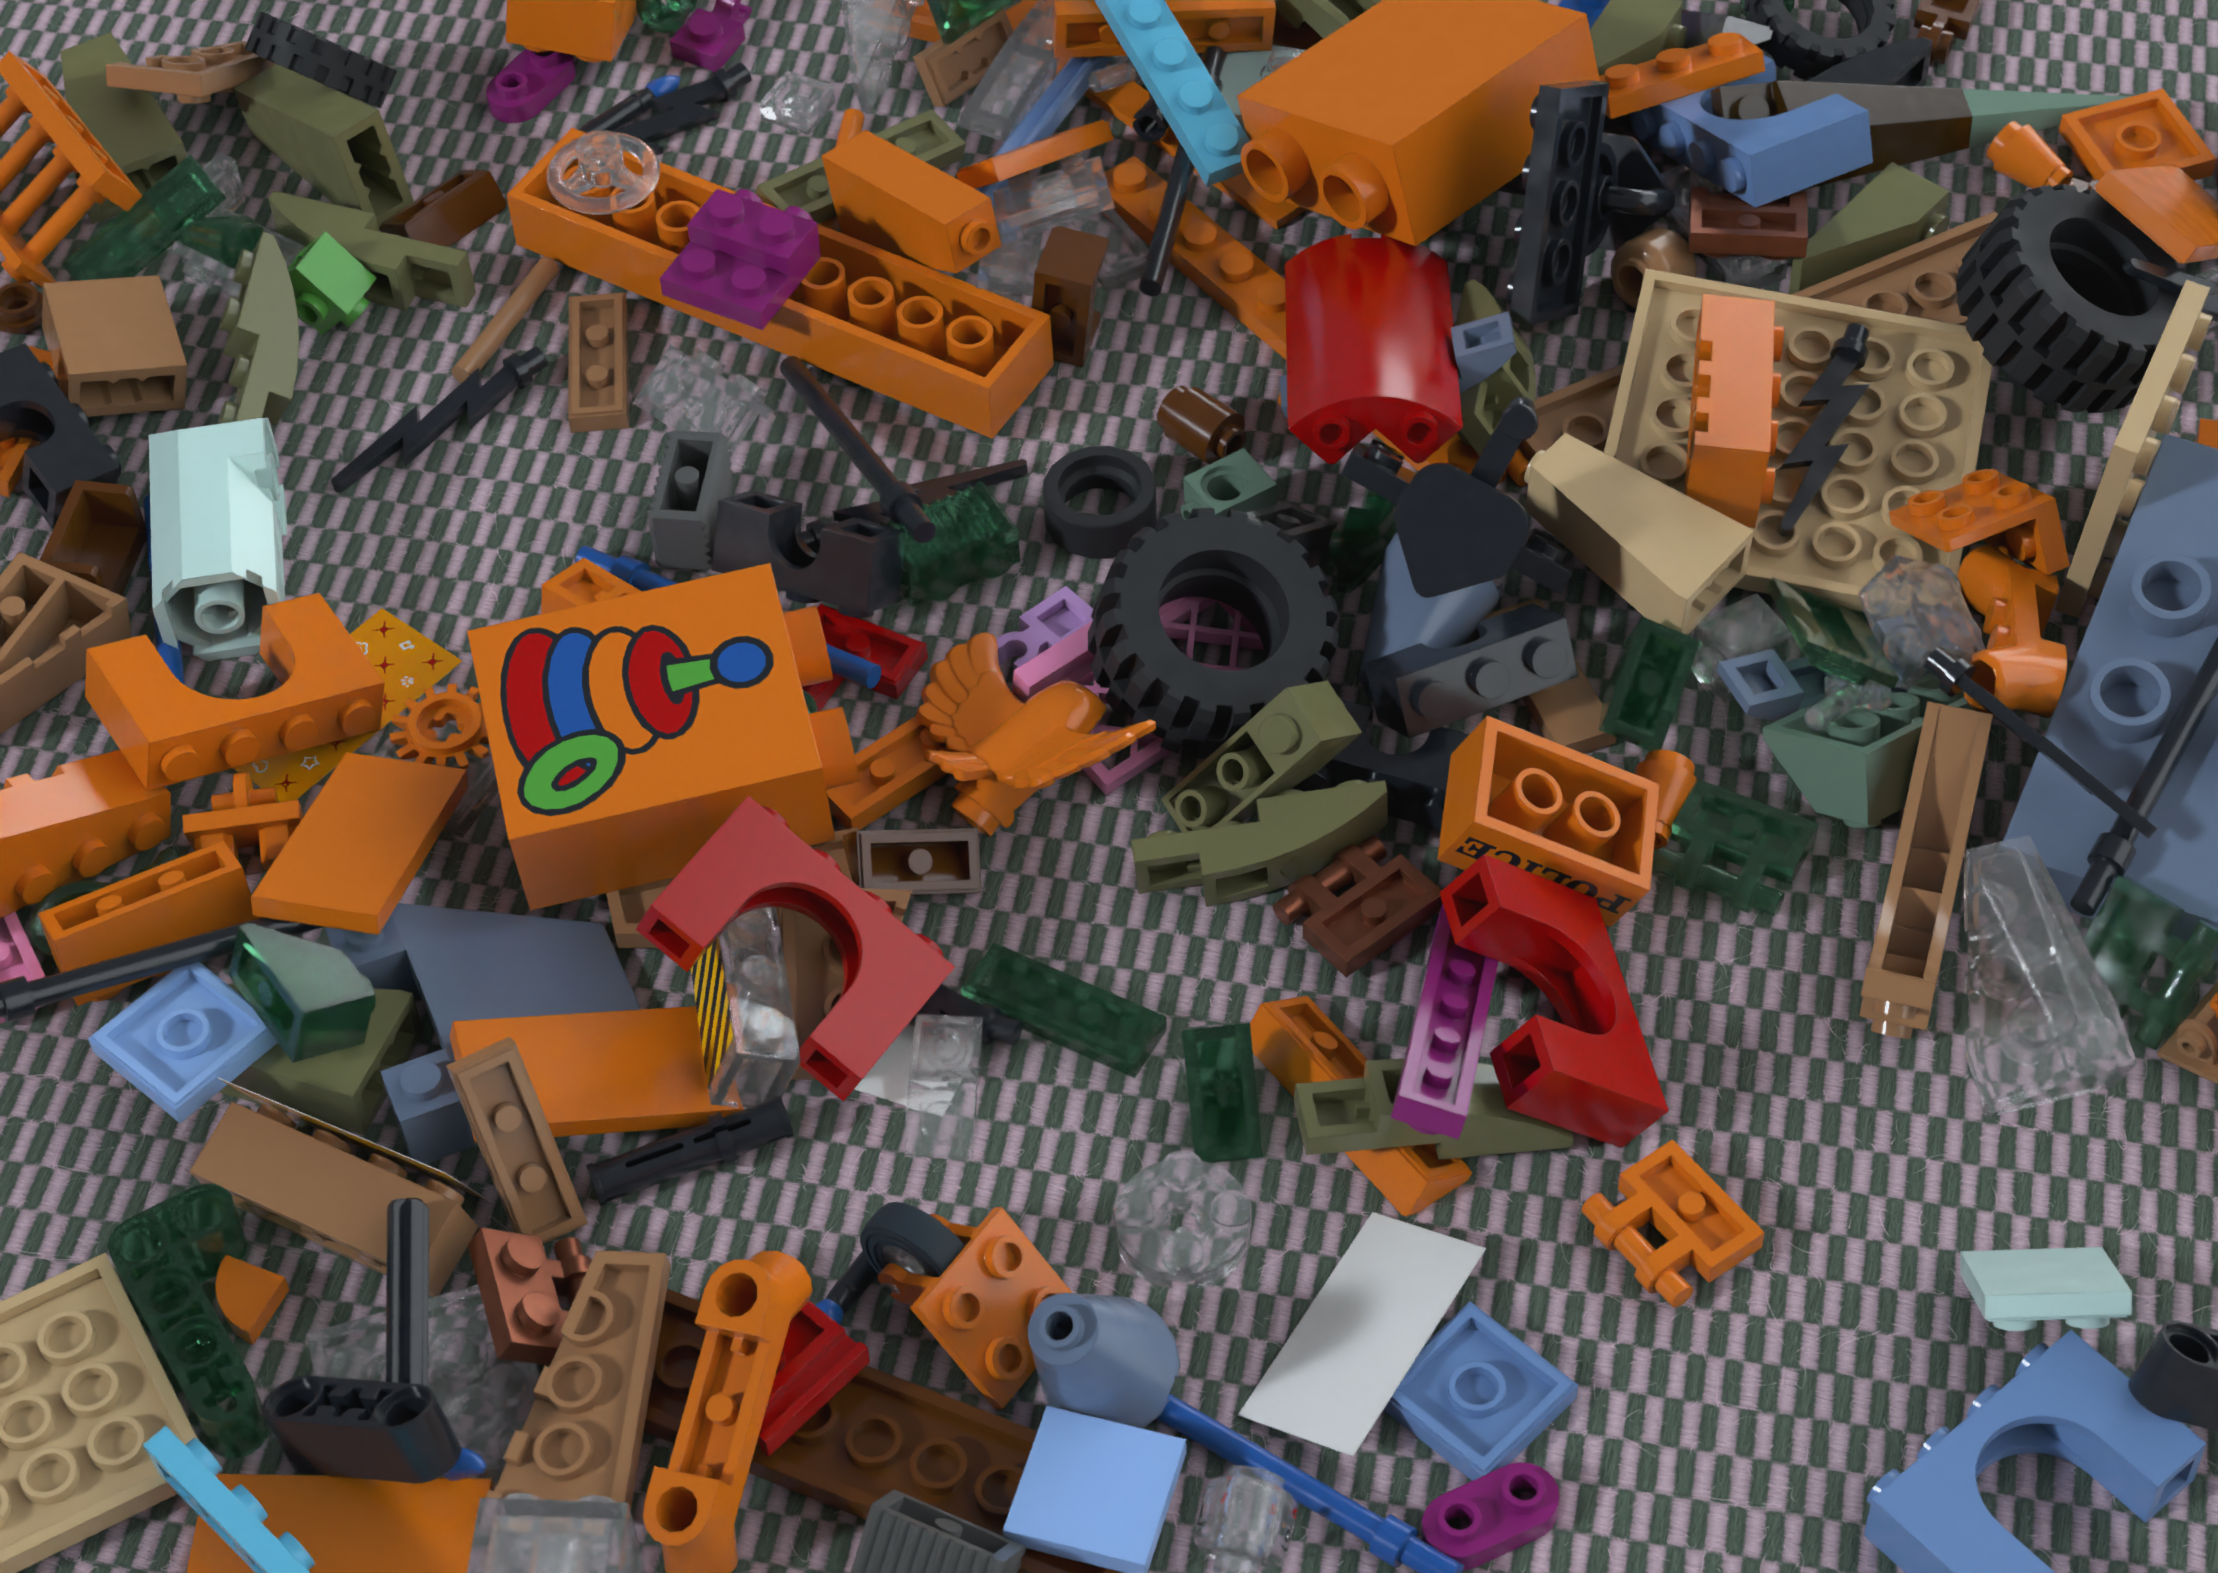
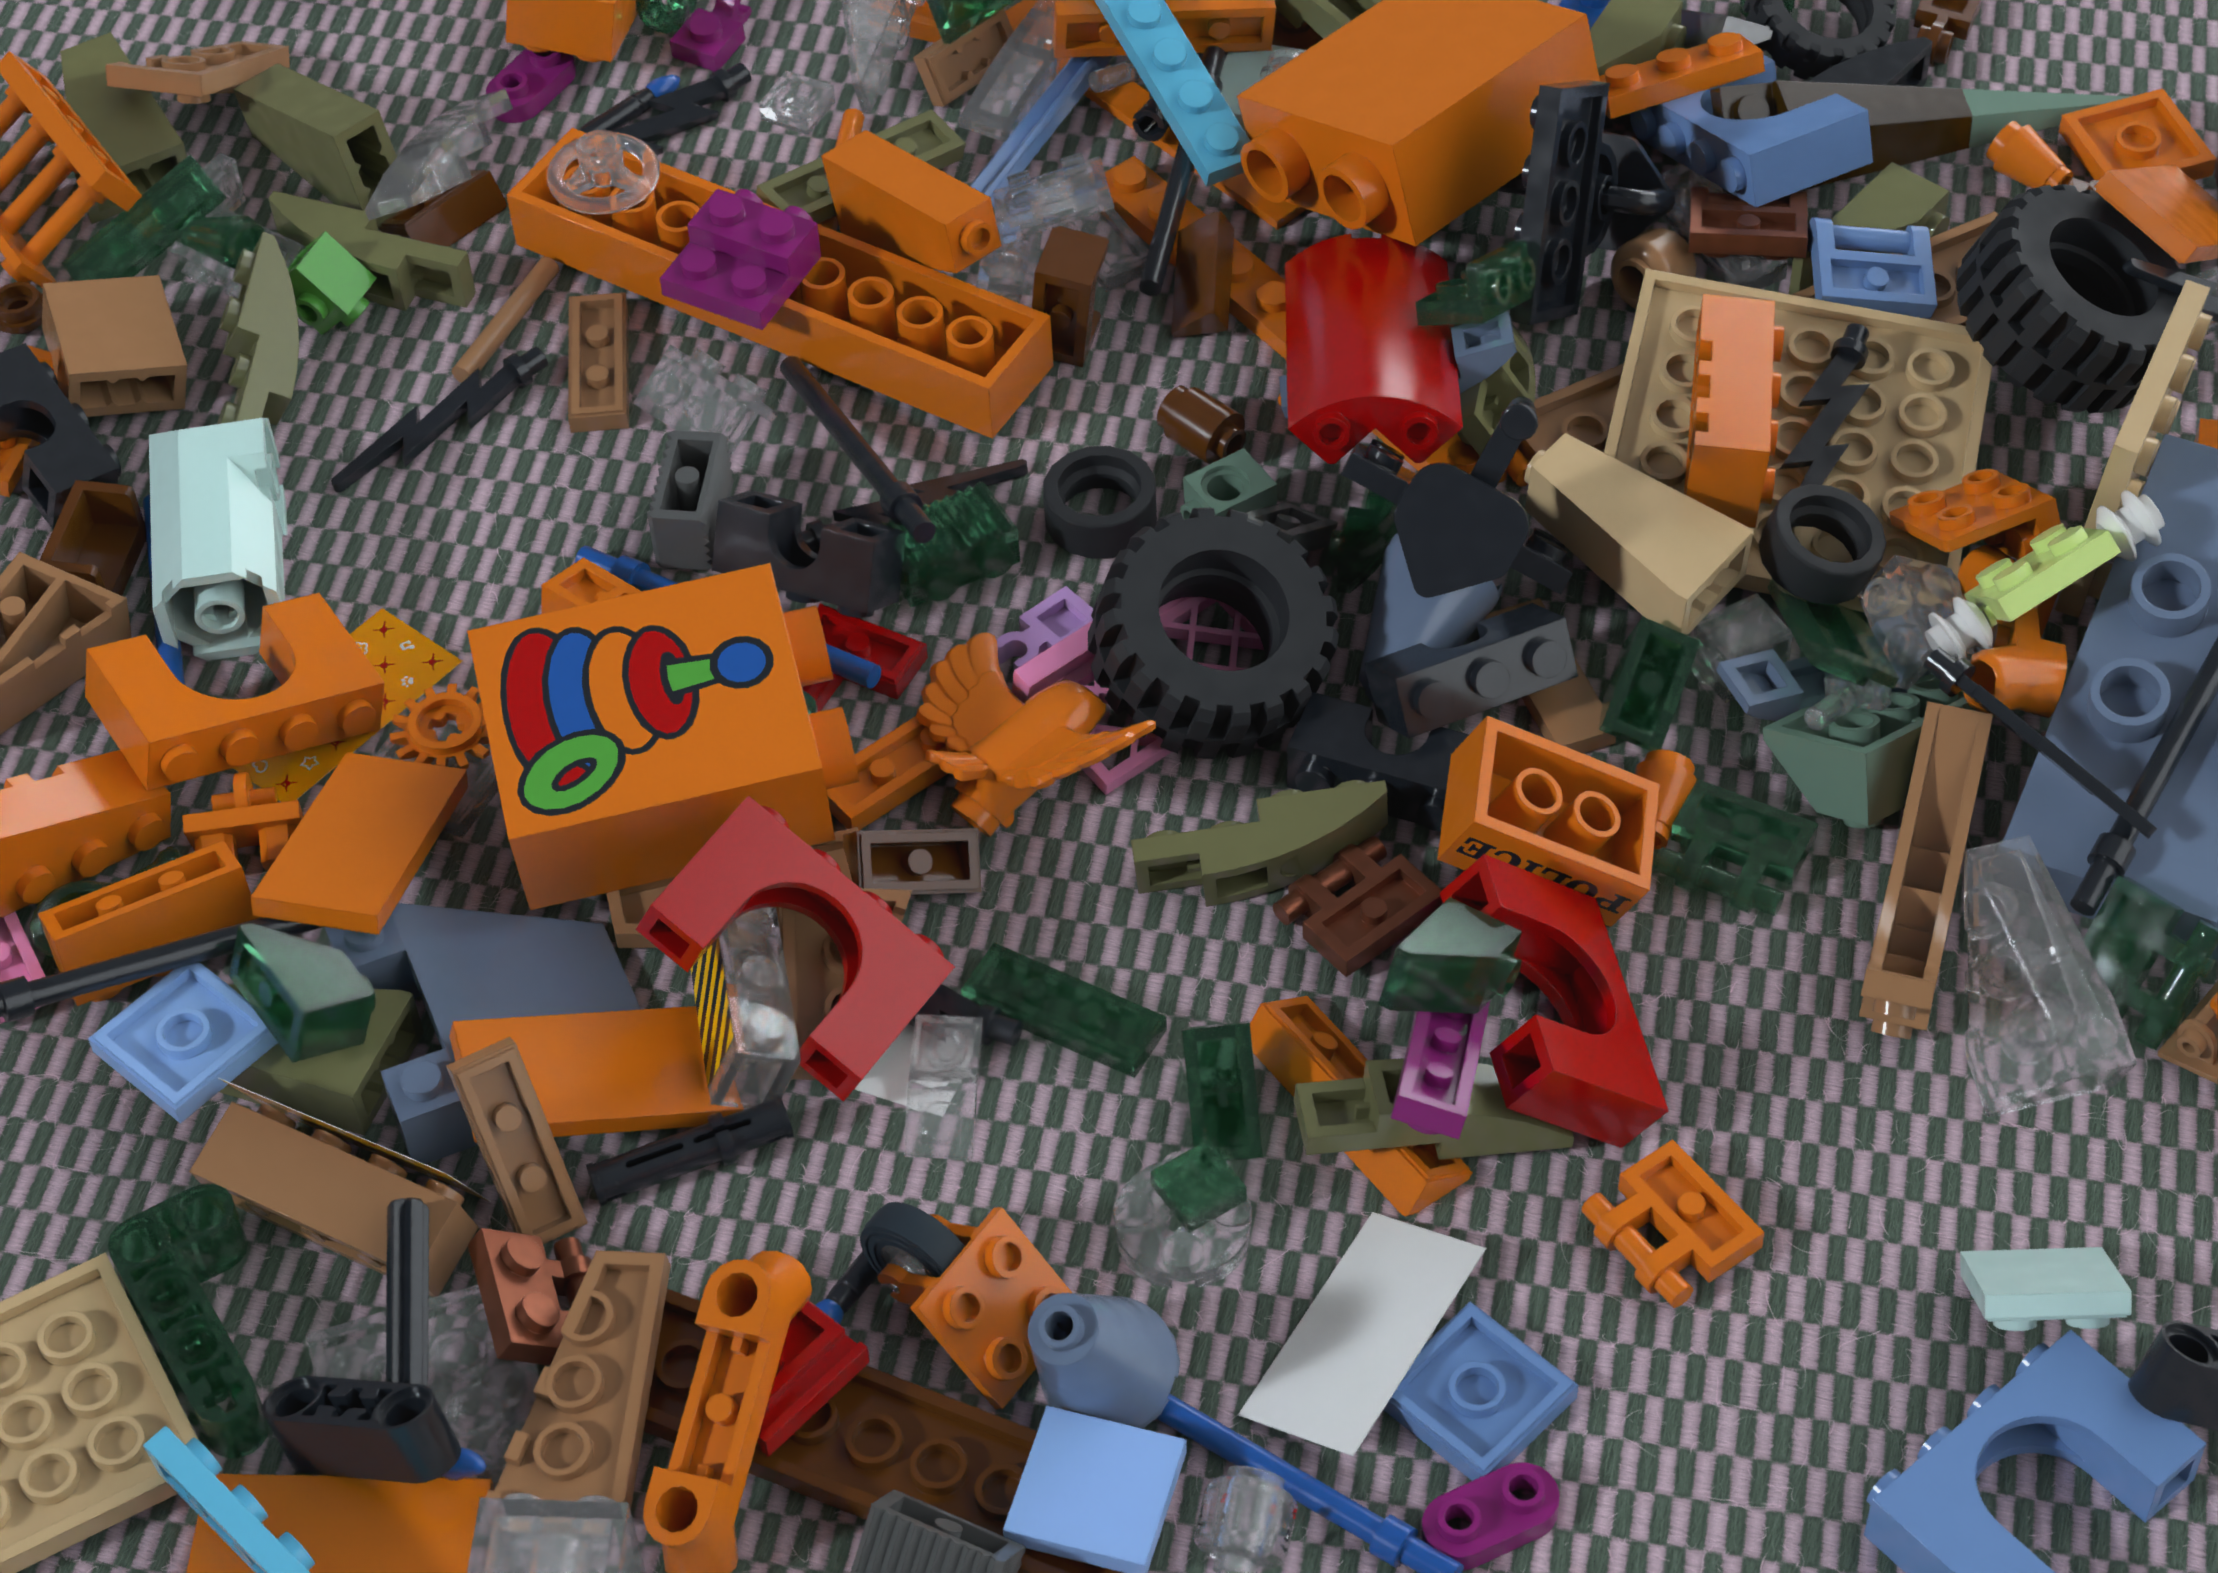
(248, 1296): orange tile -> none
(320, 59): black tyre -> none
(436, 155): none -> clear slope
(1035, 154): orange tile -> none
(1198, 1186): none -> clear green tile
(1203, 276): none -> reddish brown slope
(1267, 755): olive slope -> none
(1452, 962): none -> clear green slope
(1485, 291): none -> clear green bracket
(1836, 514): none -> black tyre
(1872, 279): none -> medium blue plate
(2056, 562): none -> plate

